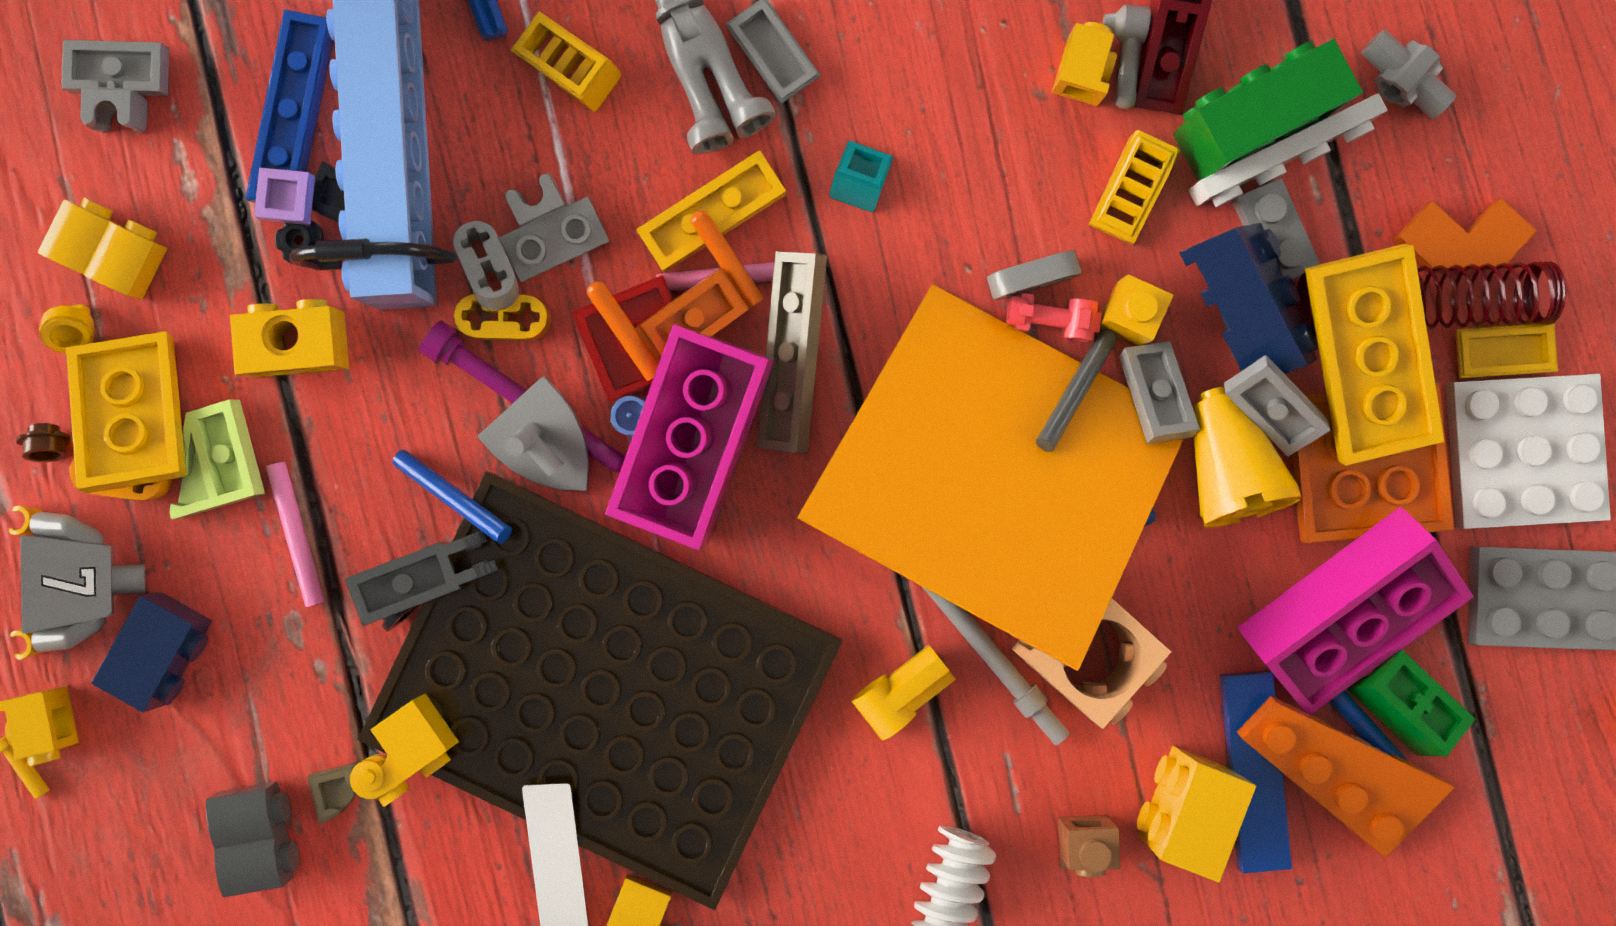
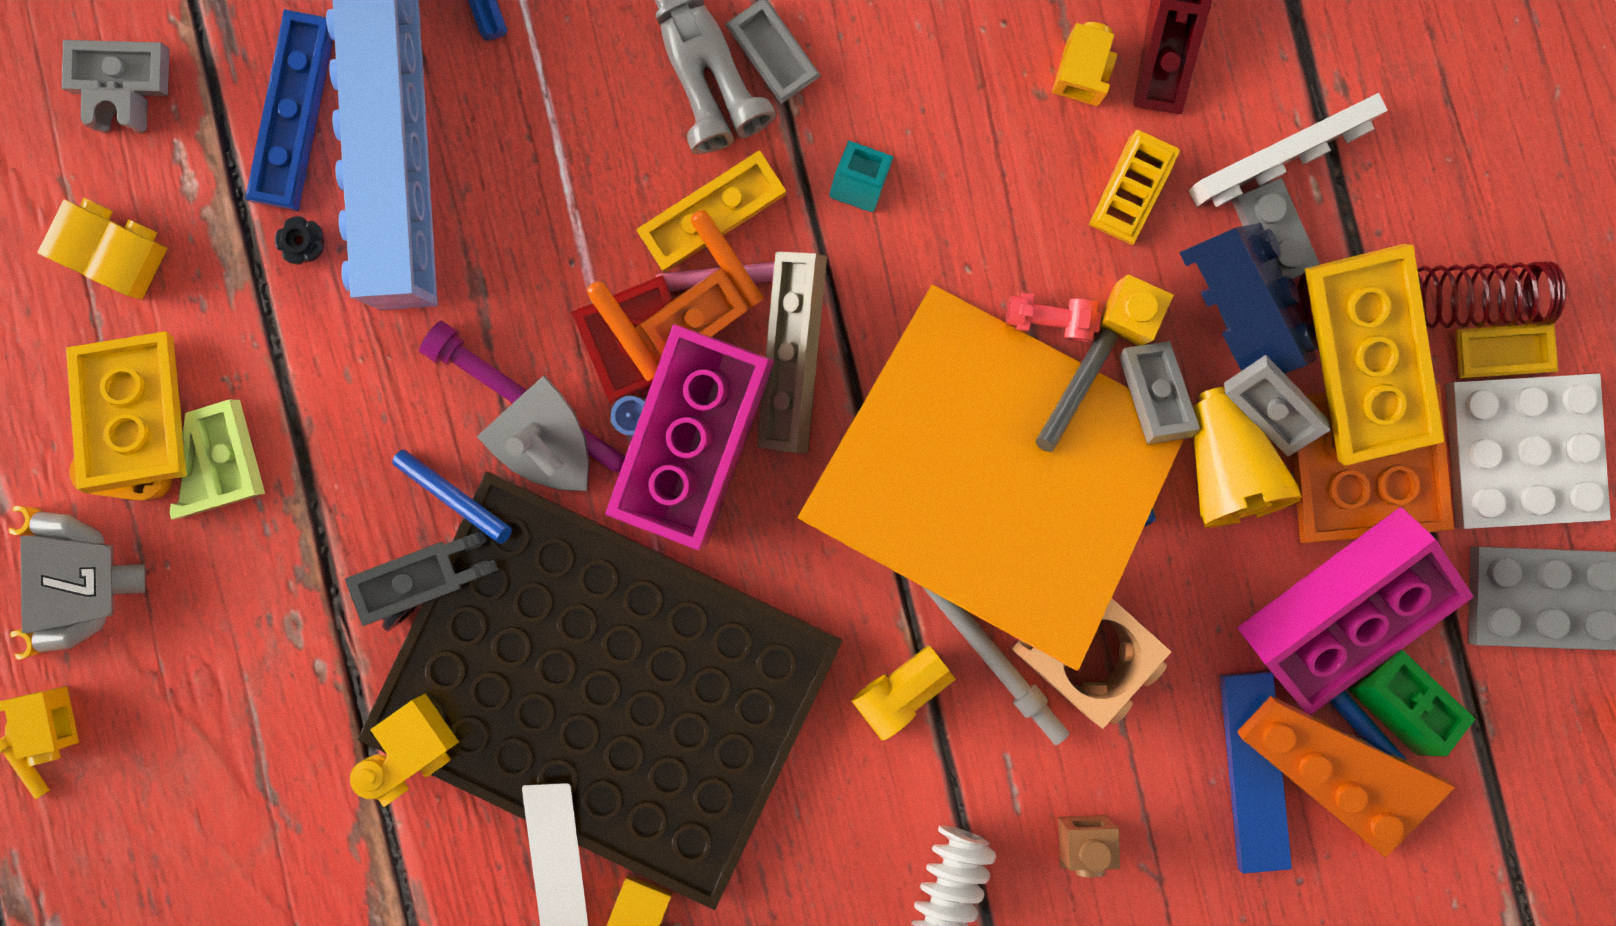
(43, 443): reddish brown plate -> none
(66, 327): yellow tile -> none
(152, 652): dark blue brick -> none
(251, 838): dark grey brick -> none
(260, 347): yellow brick -> none
(284, 196): lavender plate -> none
(295, 534): bright pink bar -> none
(327, 196): black tile -> none
(331, 791): dark tan tile -> none
(332, 253): black piece -> none
(495, 261): light grey beam -> none
(503, 329): yellow beam -> none
(550, 230): light grey plate -> none
(593, 77): yellow slope -> none
(1034, 275): light grey beam -> none
(1131, 27): light grey piece -> none
(1194, 813): yellow brick -> none
(1266, 107): green brick -> none
(1408, 74): light grey axle -> none
(1490, 239): orange tile -> none

